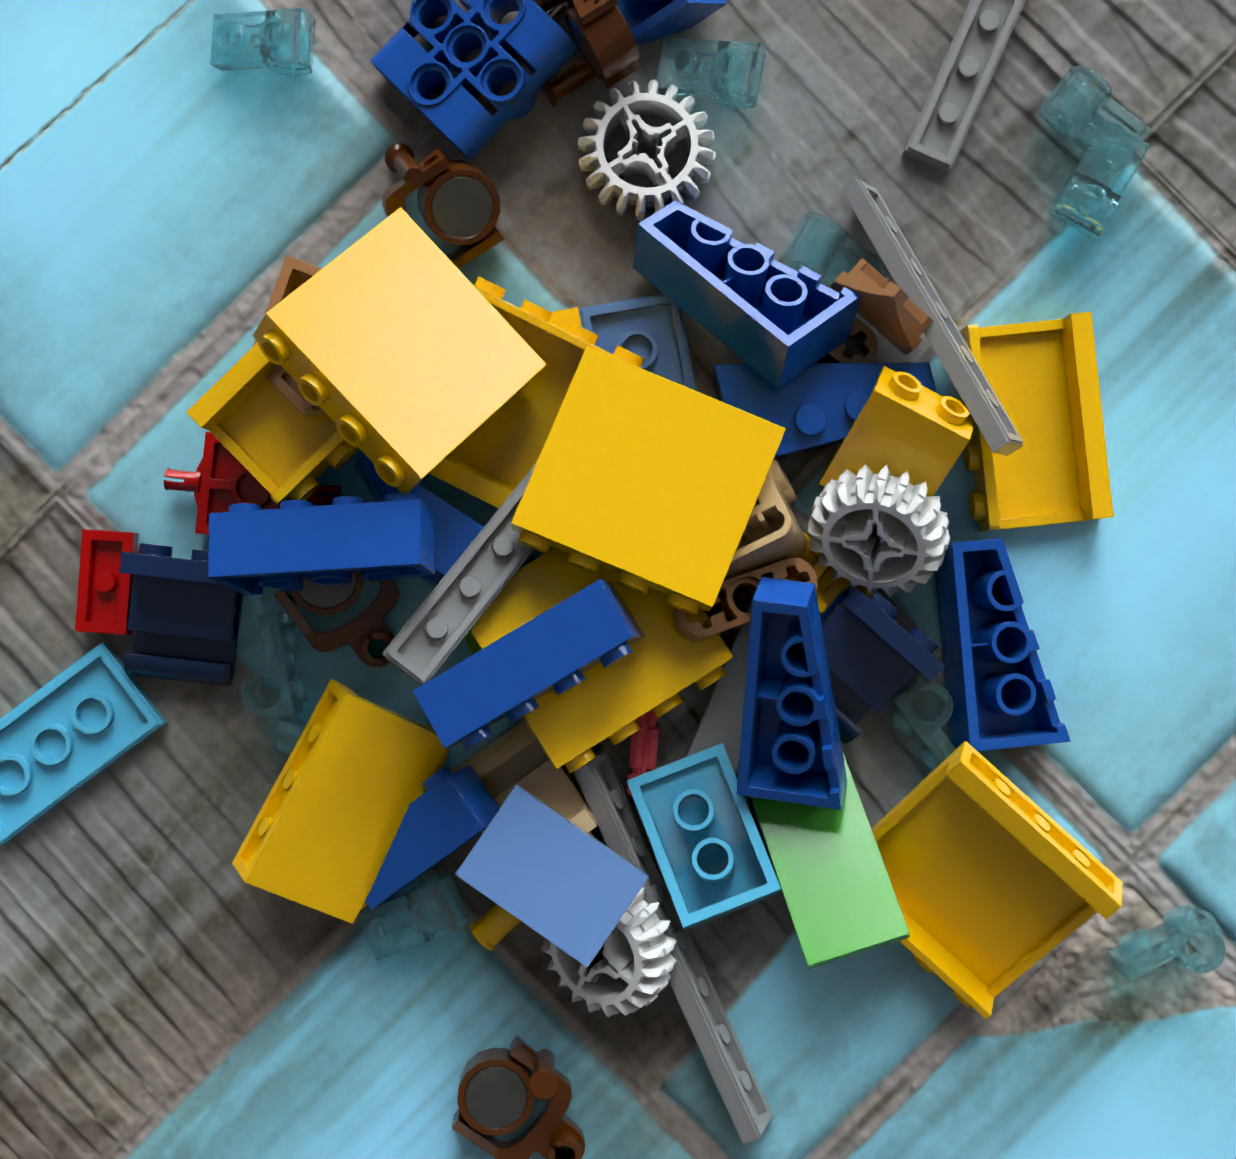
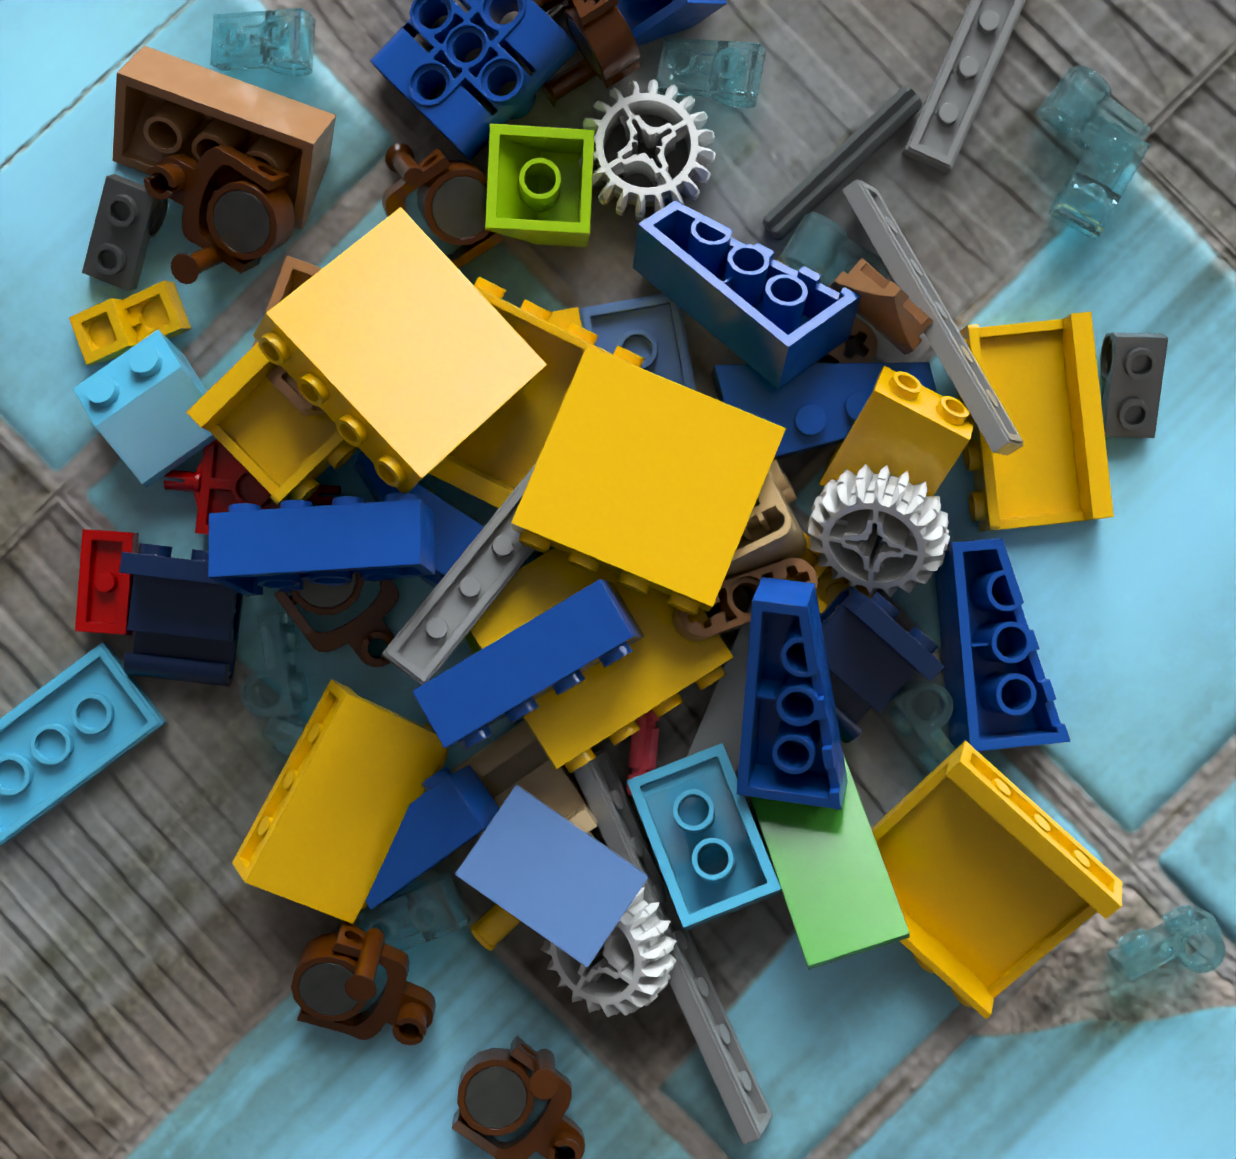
(119, 324): none -> yellow slope
(122, 232): none -> dark grey plate
(143, 406): none -> medium azure slope
(186, 109): none -> medium nougat slope
(235, 223): none -> reddish brown piece
(338, 979): none -> reddish brown piece
(538, 184): none -> lime slope
(842, 163): none -> dark grey axle
(1133, 382): none -> dark grey plate

